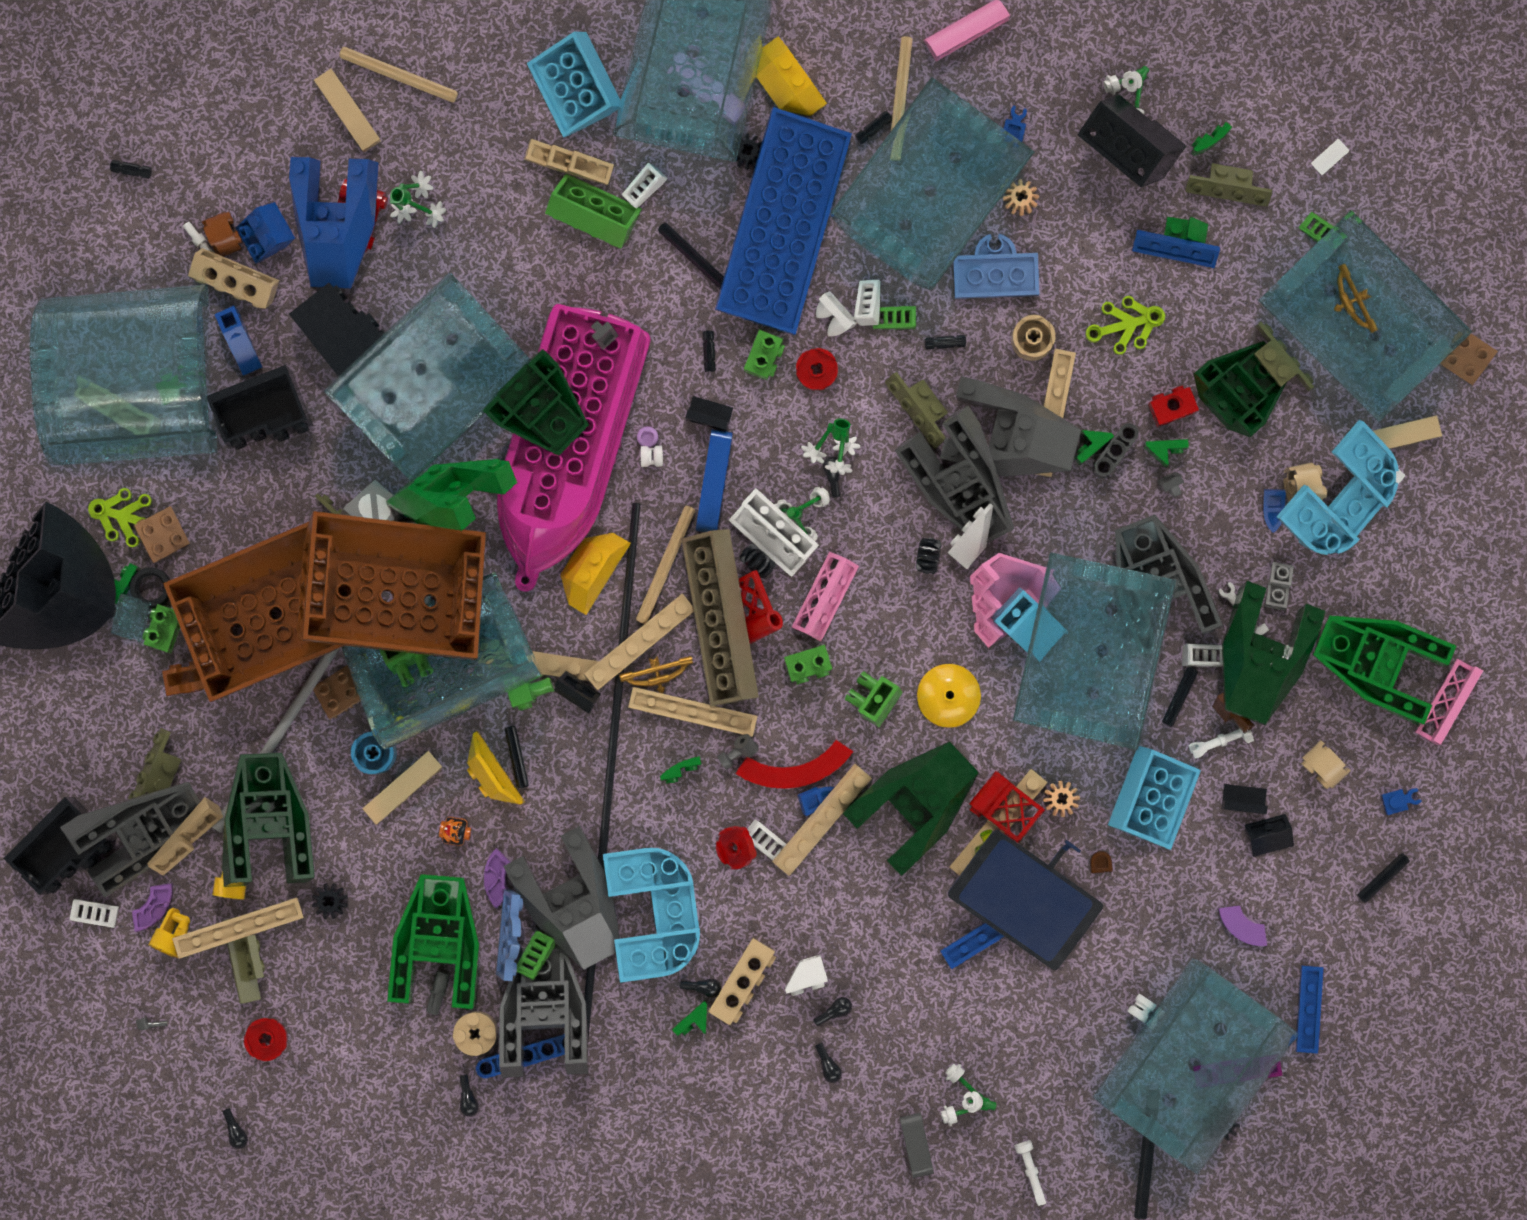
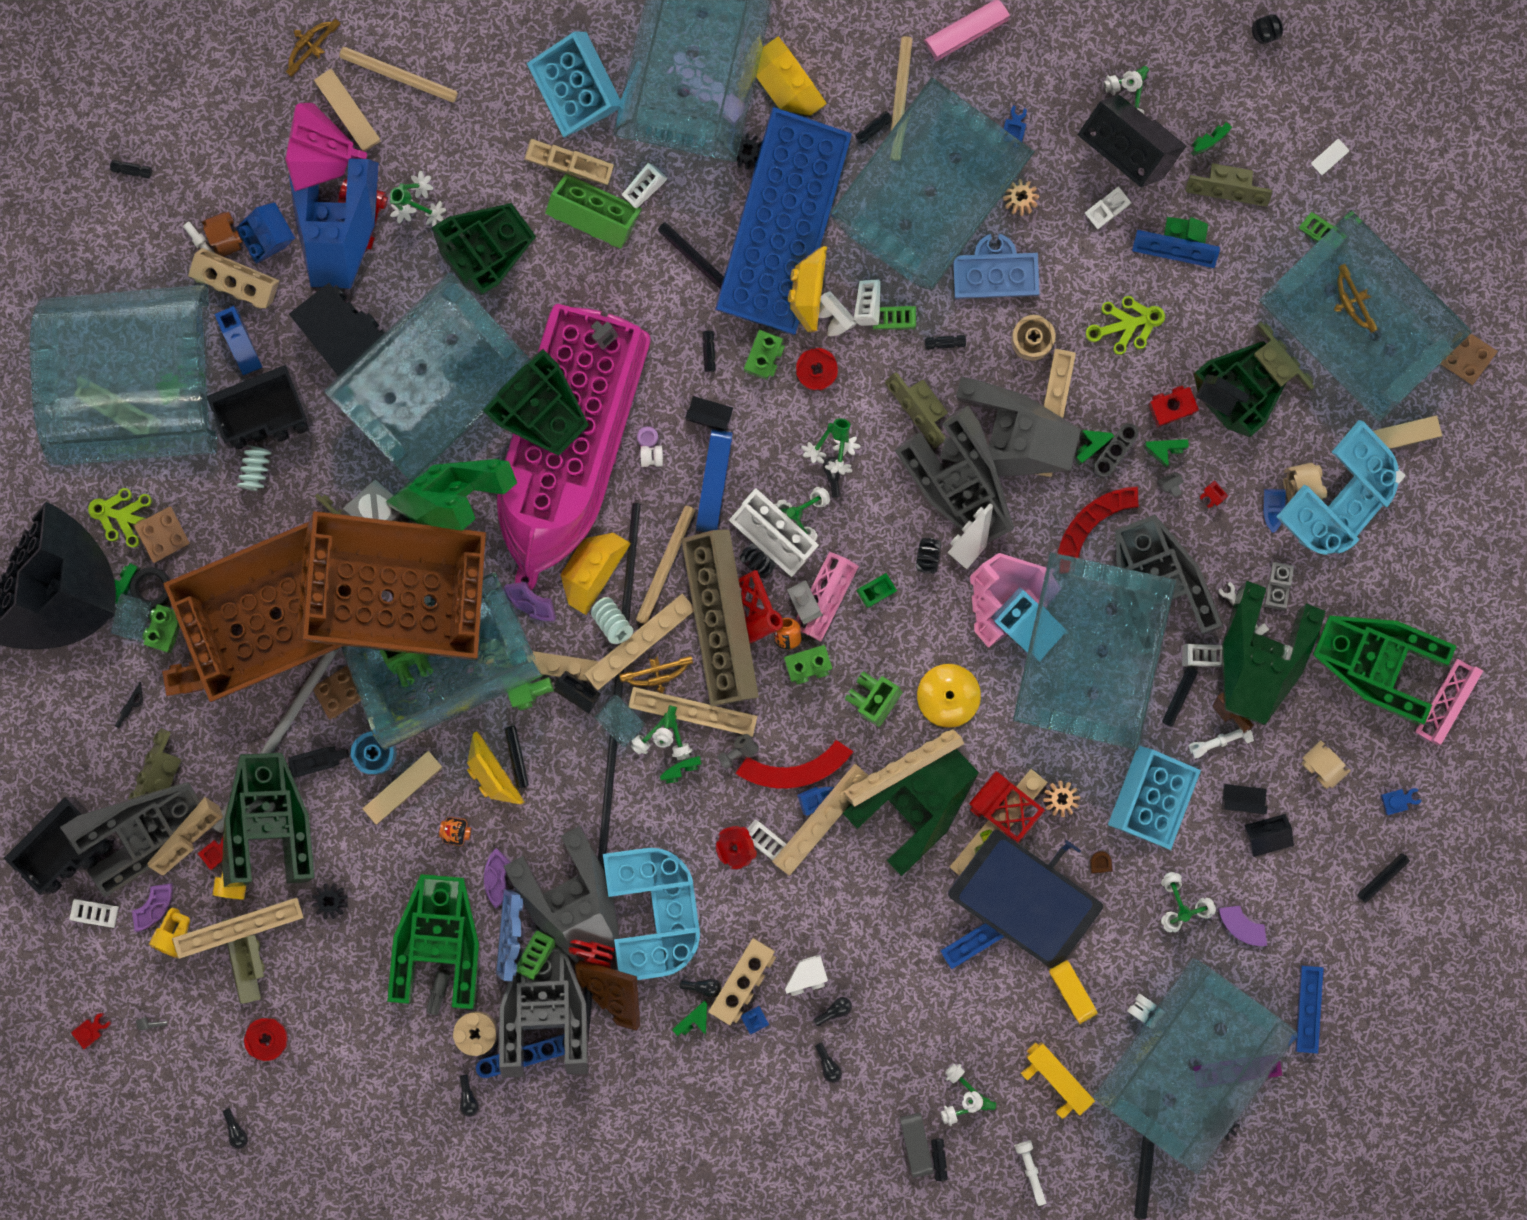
(89, 1032): none -> red plate
(125, 712): none -> black hand
(212, 854): none -> red plate
(253, 468): none -> light aqua piece
(304, 39): none -> pearl gold piece
(316, 761): none -> black hinge
(317, 148): none -> dark pink panel
(483, 244): none -> dark green wedge
(527, 601): none -> medium lavender tile
(590, 951): none -> red arm
(611, 621): none -> light aqua piece
(612, 991): none -> reddish brown plate
(619, 720): none -> clear light blue plate
(663, 737): none -> white plant
(754, 1020): none -> blue tile
(789, 635): none -> orange head
(804, 602): none -> light grey tile
(807, 288): none -> yellow wedge
(876, 590): none -> green slope
(903, 767): none -> tan plate
(939, 1159): none -> black axle
(1059, 1077): none -> yellow brick
(1073, 992): none -> yellow beam
(1093, 514): none -> red tile
(1108, 208): none -> white slope
(1172, 921): none -> white plant
(1215, 493): none -> red tile
(1220, 394): none -> black panel
(1267, 29): none -> black piece

